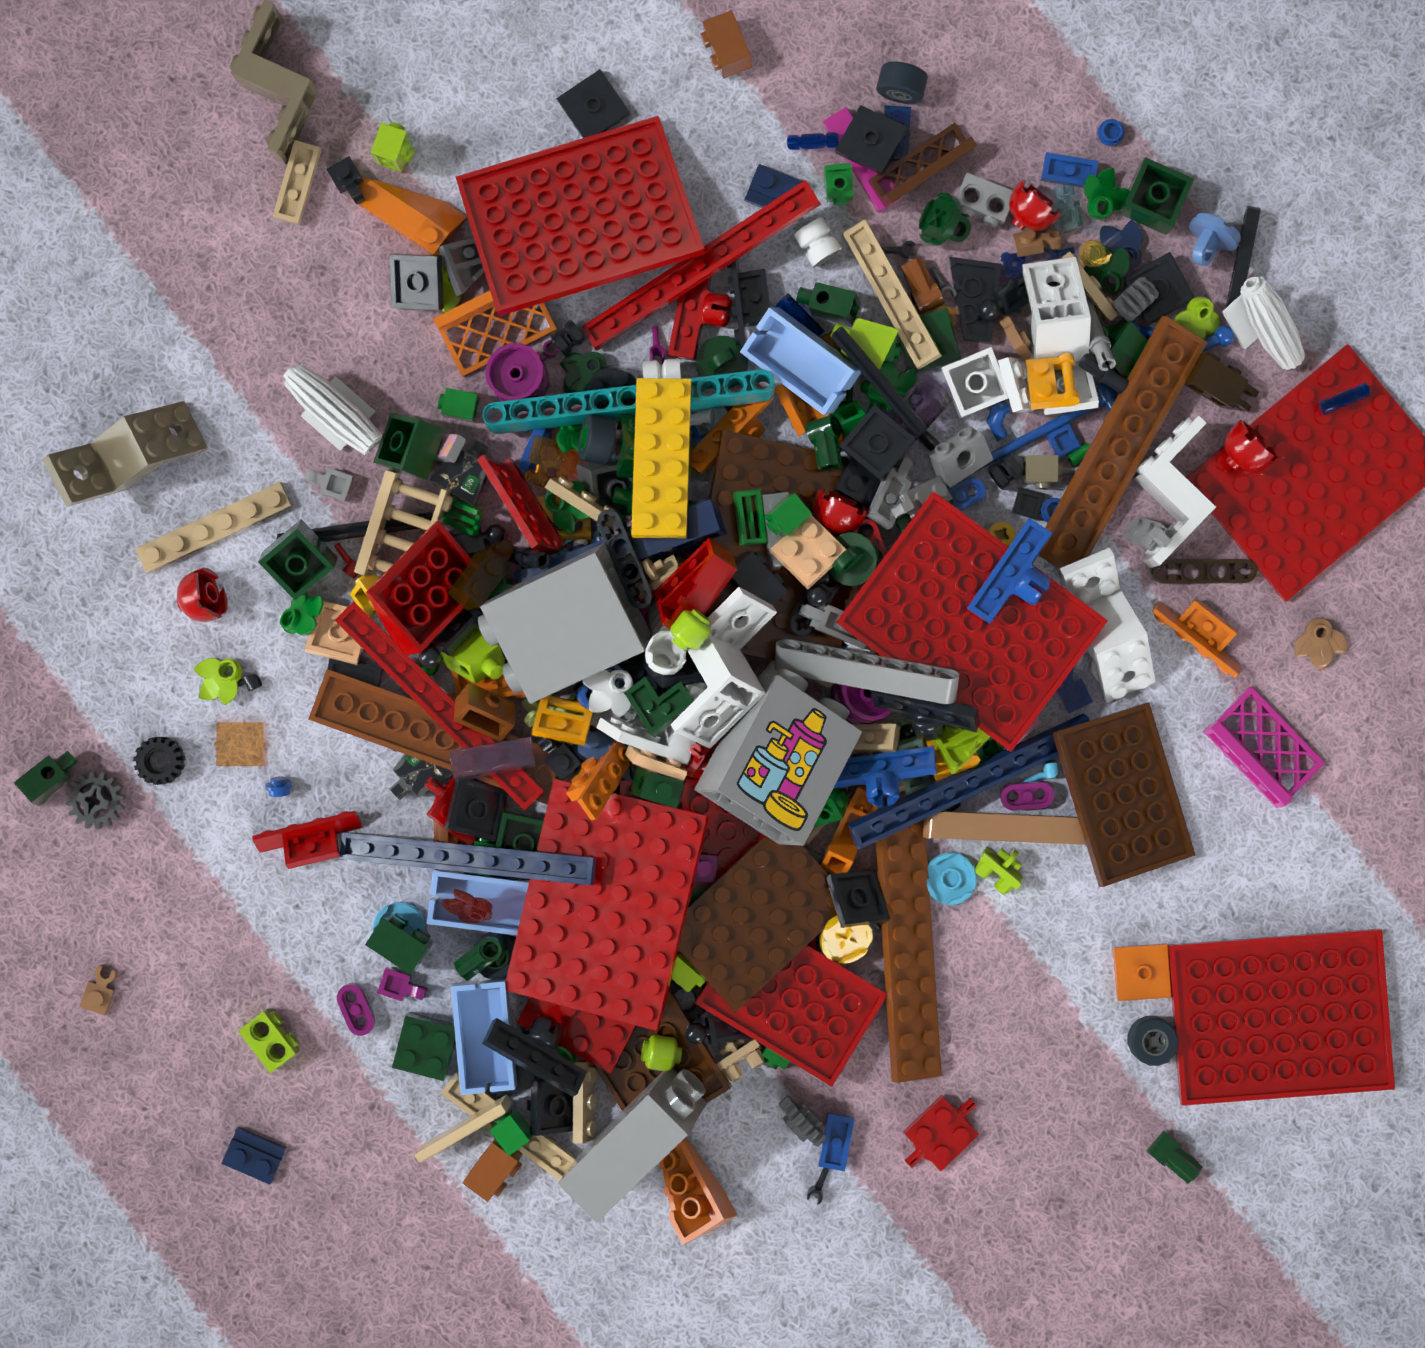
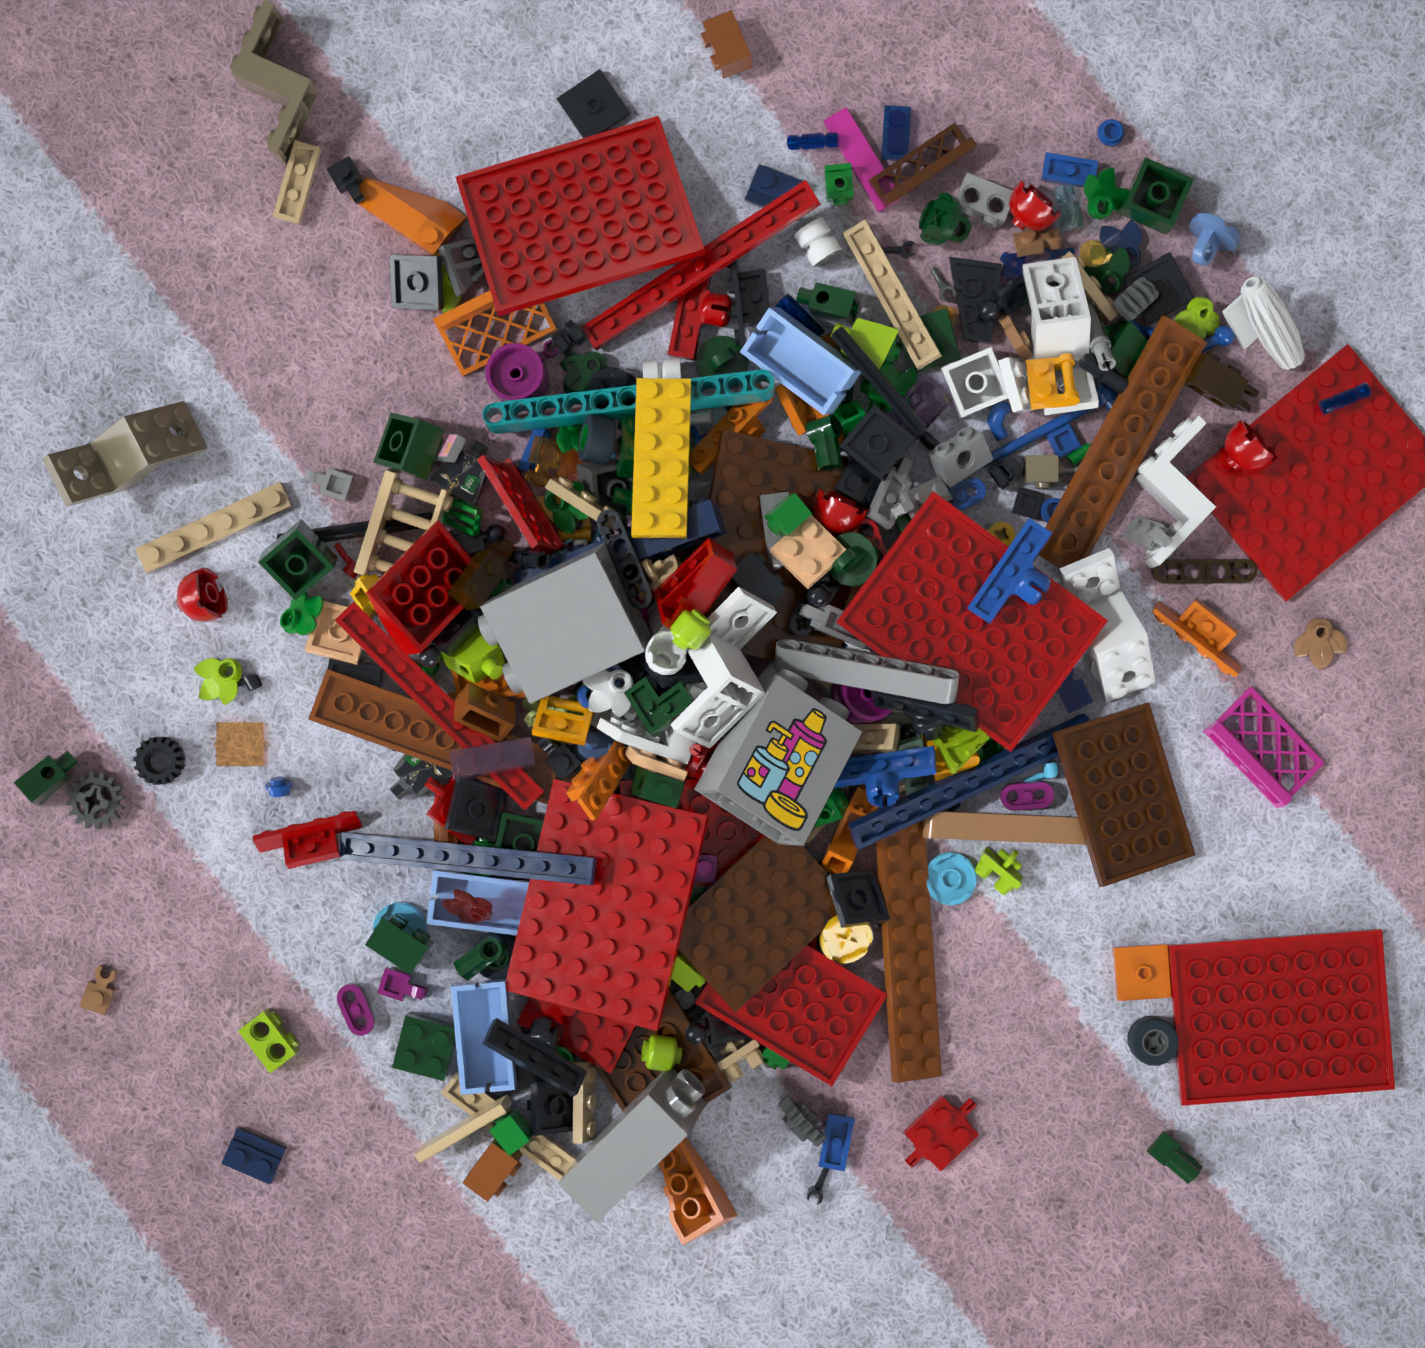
(333, 409): white plate -> none
(392, 147): lime brick -> none
(459, 405): green brick -> none
(656, 349): magenta hand -> none
(737, 496): green tile -> none
(871, 140): black plate -> none
(902, 82): black wheel -> none
(923, 290): dark orange piece -> none
(1244, 252): black beam -> none

